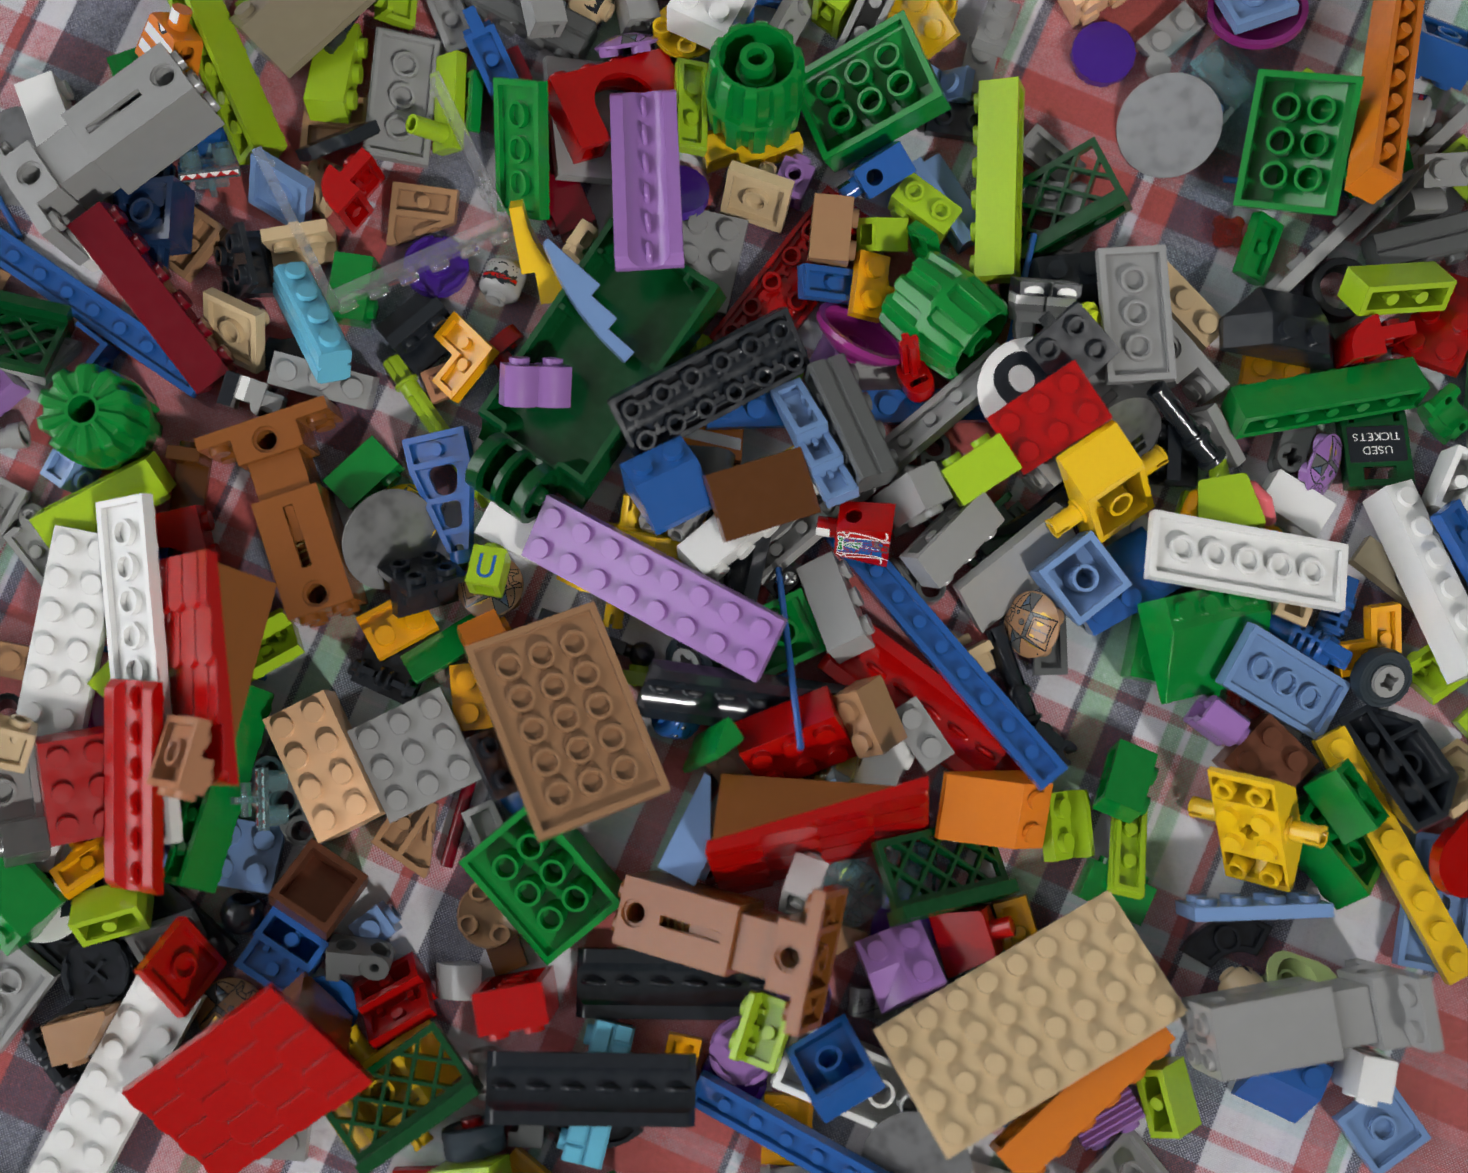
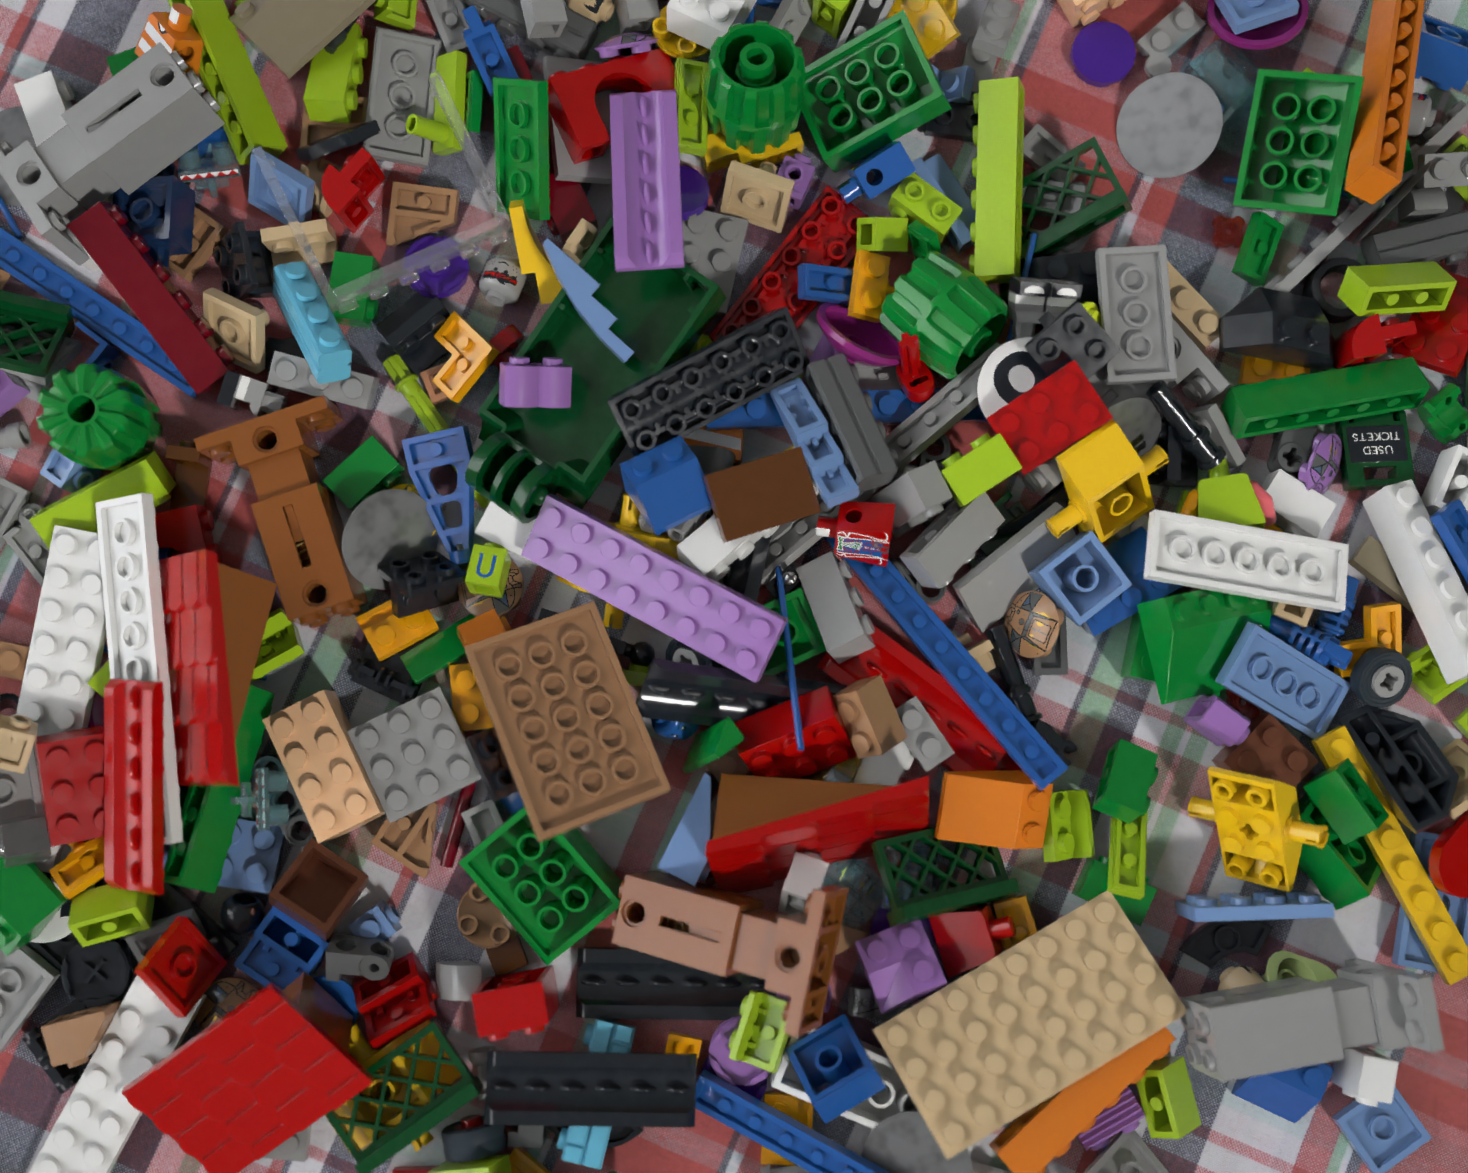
(178, 760): nougat plate -> none
(831, 230): medium nougat brick -> none

